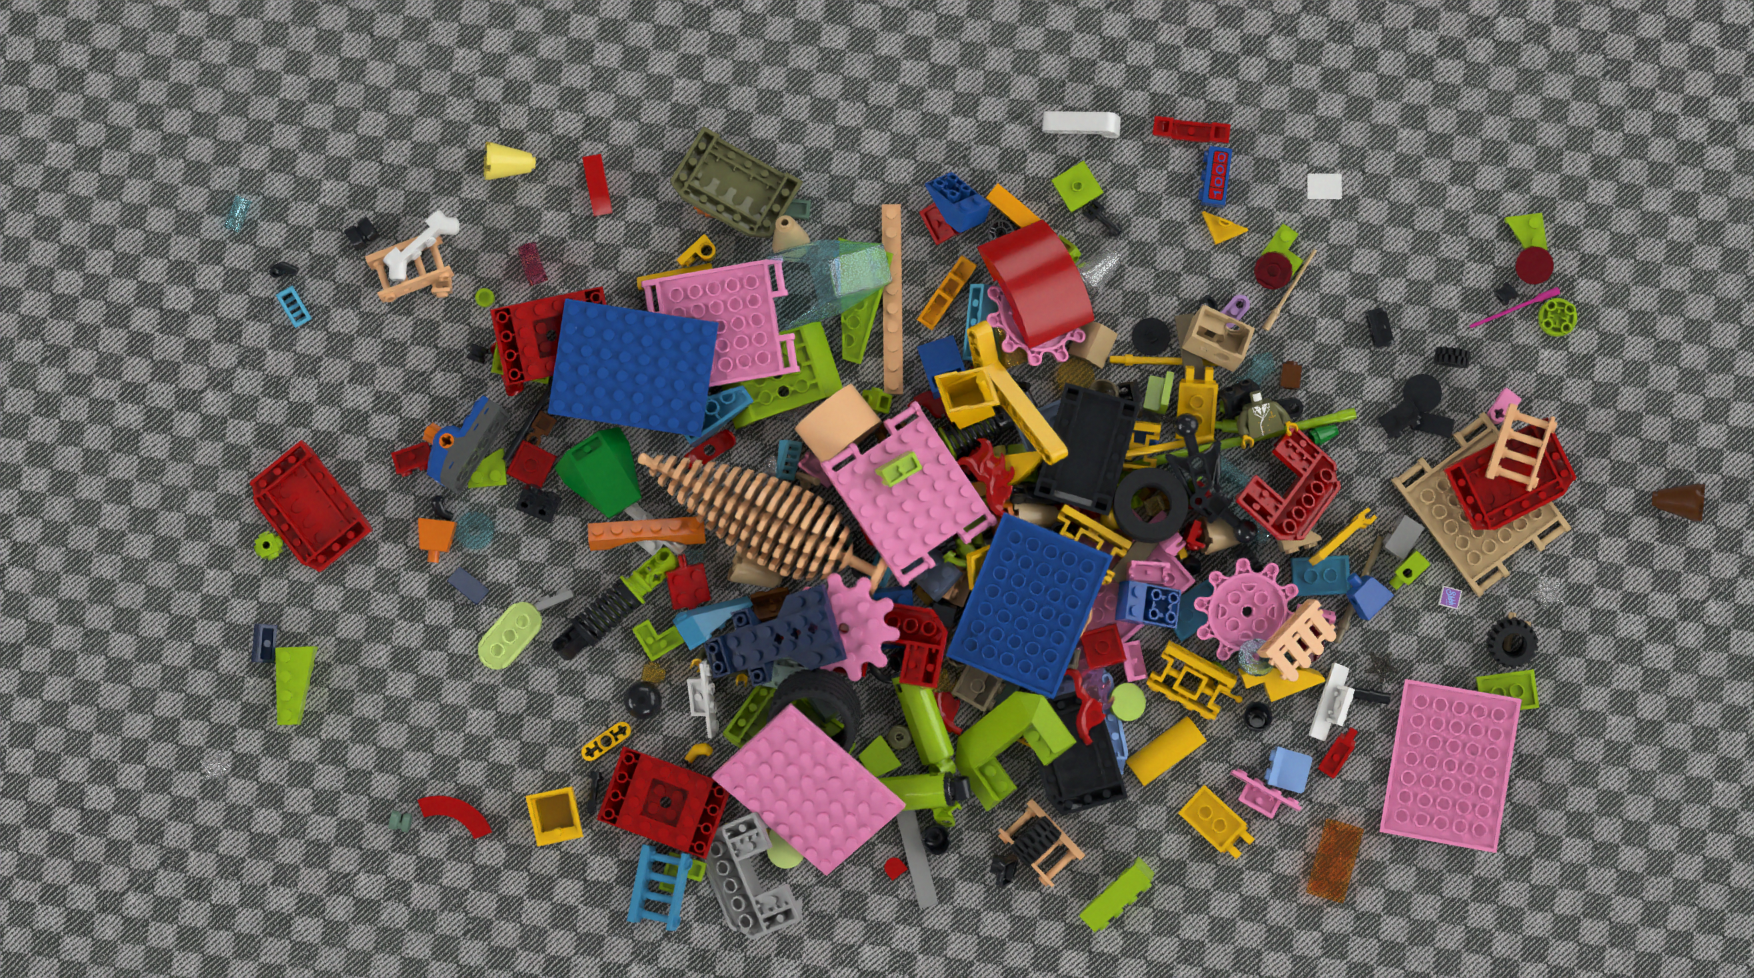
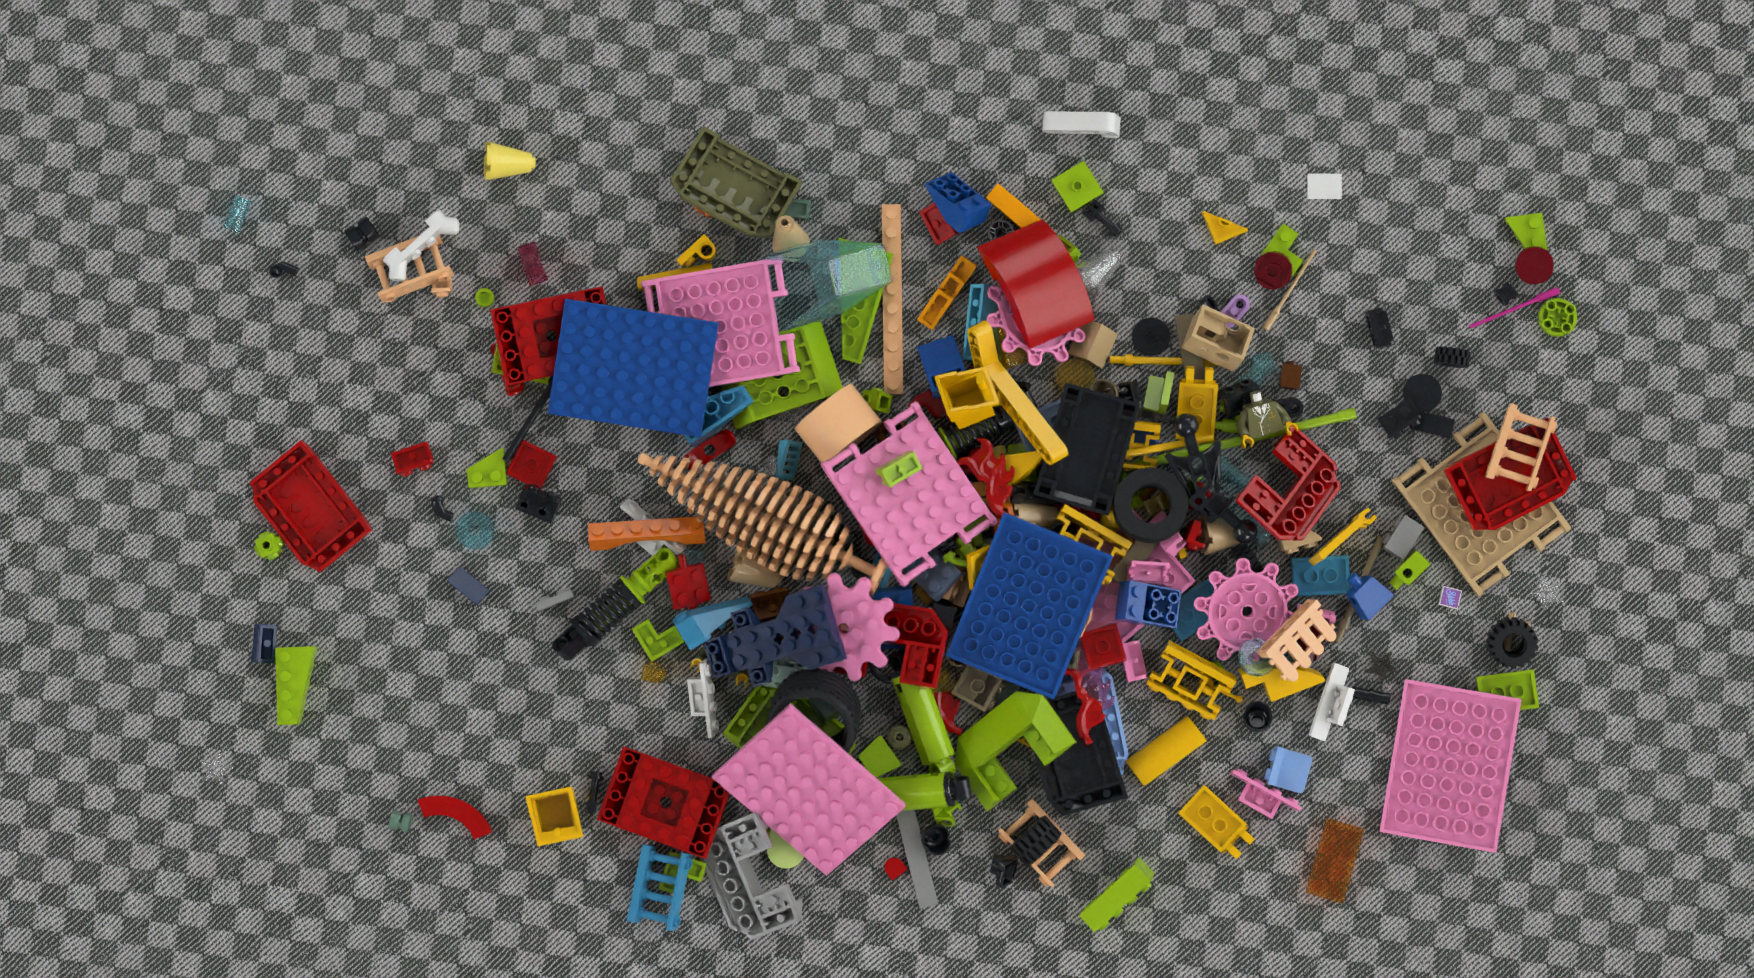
(280, 295): medium azure slope -> none
(435, 537): orange torso -> none
(461, 450): dark grey piece -> none
(477, 353): black wheel -> none
(509, 635): yellowish green tile -> none
(543, 425): reddish brown plate -> none
(591, 745): yellow beam -> none
(597, 184): red slope -> none
(602, 471): green wedge -> none
(642, 700): black cylinder -> none
(699, 749): yellow arm -> none
(806, 481): tan hose -> none
(812, 466): bright pink hinge -> none
(1128, 702): lime tile -> none
(1191, 131): red slope -> none
(1192, 565): black tile -> none
(1215, 176): brick -> none
(1322, 434): green cone -> none
(1338, 753): red hinge -> none
(1501, 405): bright pink piece -> none
(1682, 501): reddish brown cone -> none

